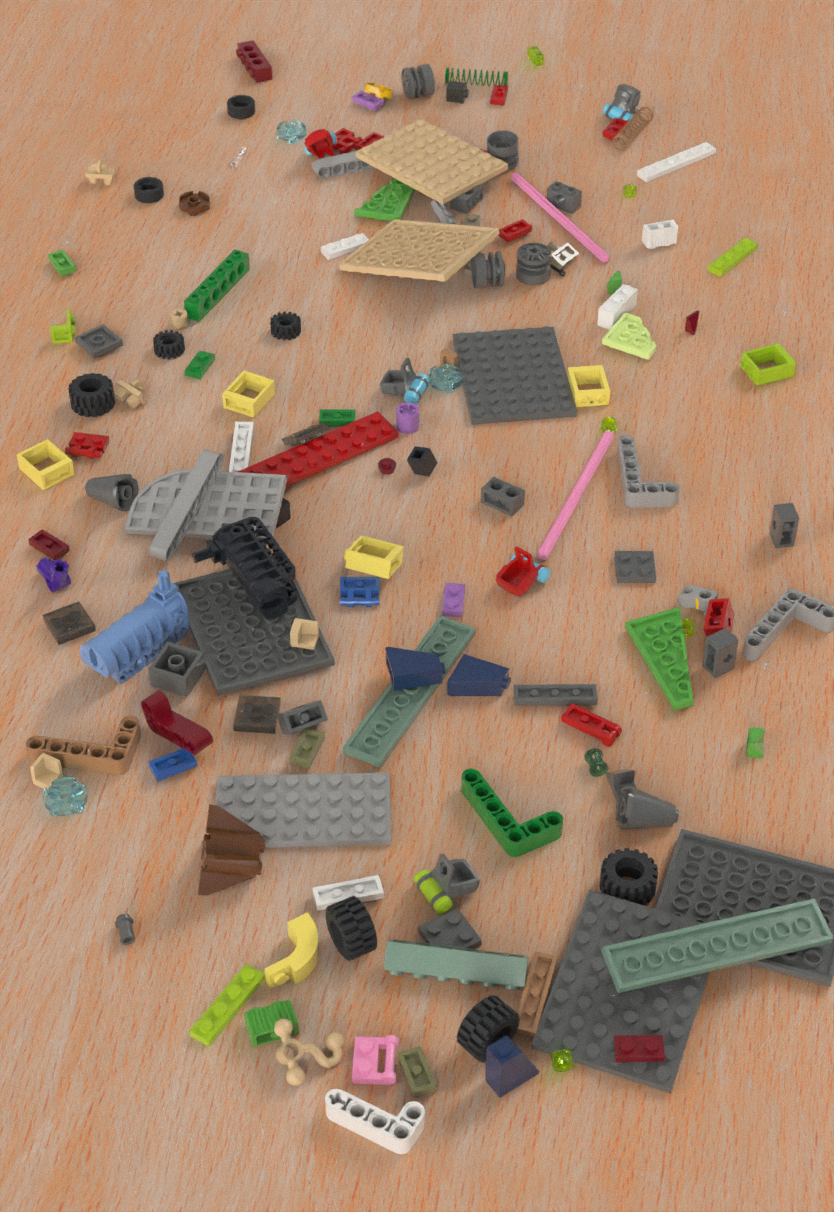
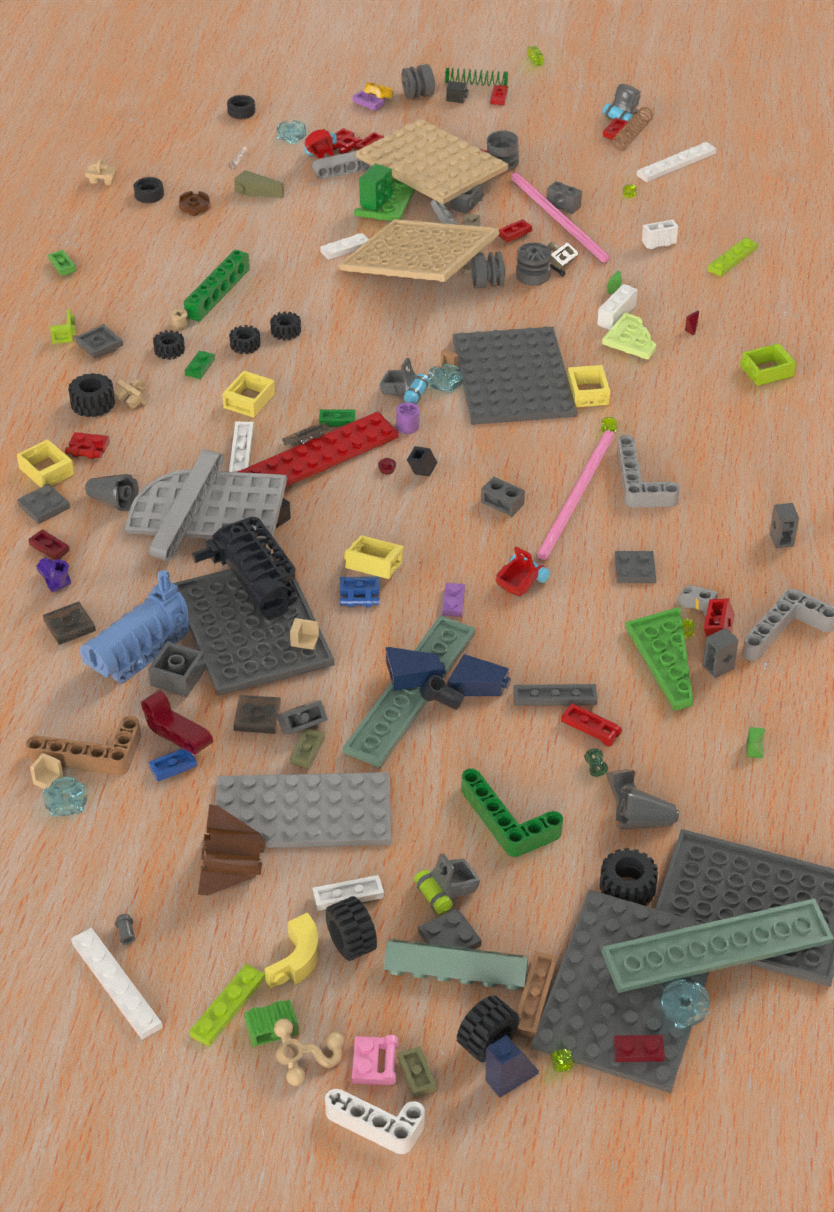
(43, 503): none -> dark grey plate
(117, 983): none -> white plate
(244, 339): none -> black tyre
(254, 61): dark red brick -> none
(258, 185): none -> olive slope
(375, 186): none -> green brick
(437, 690): none -> black piece
(682, 1015): none -> clear light blue plate

